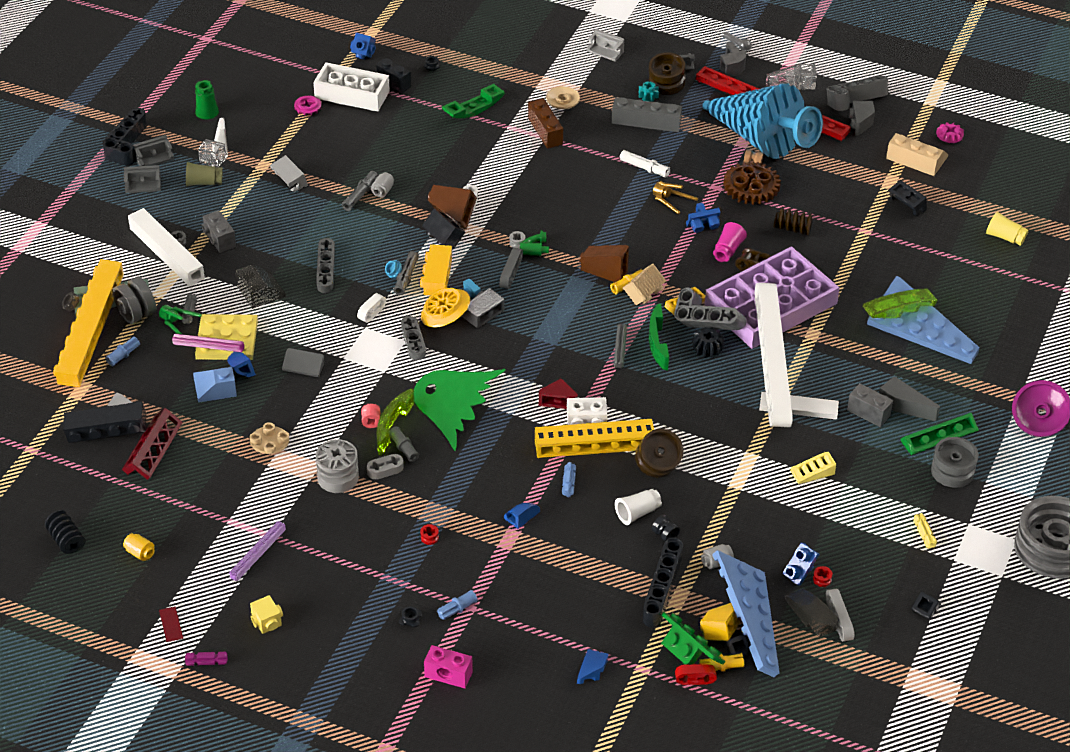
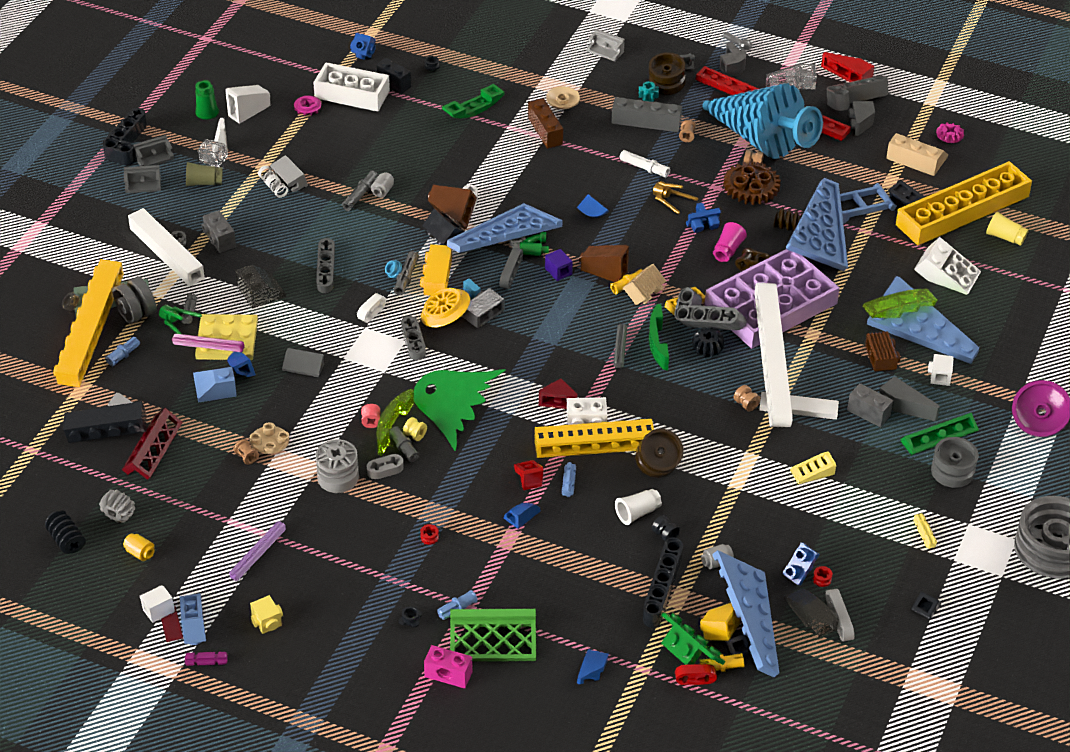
(117, 506): none -> light grey gear
(157, 603): none -> white panel
(192, 619): none -> medium blue slope
(246, 101): none -> white slope
(246, 451): none -> medium nougat bush
(276, 186): none -> white piece
(414, 429): none -> light yellow wheel
(494, 618): none -> bright green fence
(507, 226): none -> medium blue wing
(530, 473): none -> red slope
(558, 264): none -> dark purple brick
(592, 208): none -> blue brick
(687, 131): none -> medium nougat bush
(745, 396): none -> medium nougat wheel
(821, 228): none -> medium blue wing
(847, 67): none -> red slope
(863, 208): none -> medium blue piece
(882, 351): none -> reddish brown brick
(941, 369): none -> white brick
(947, 267): none -> white slope
(963, 203): none -> yellow brick

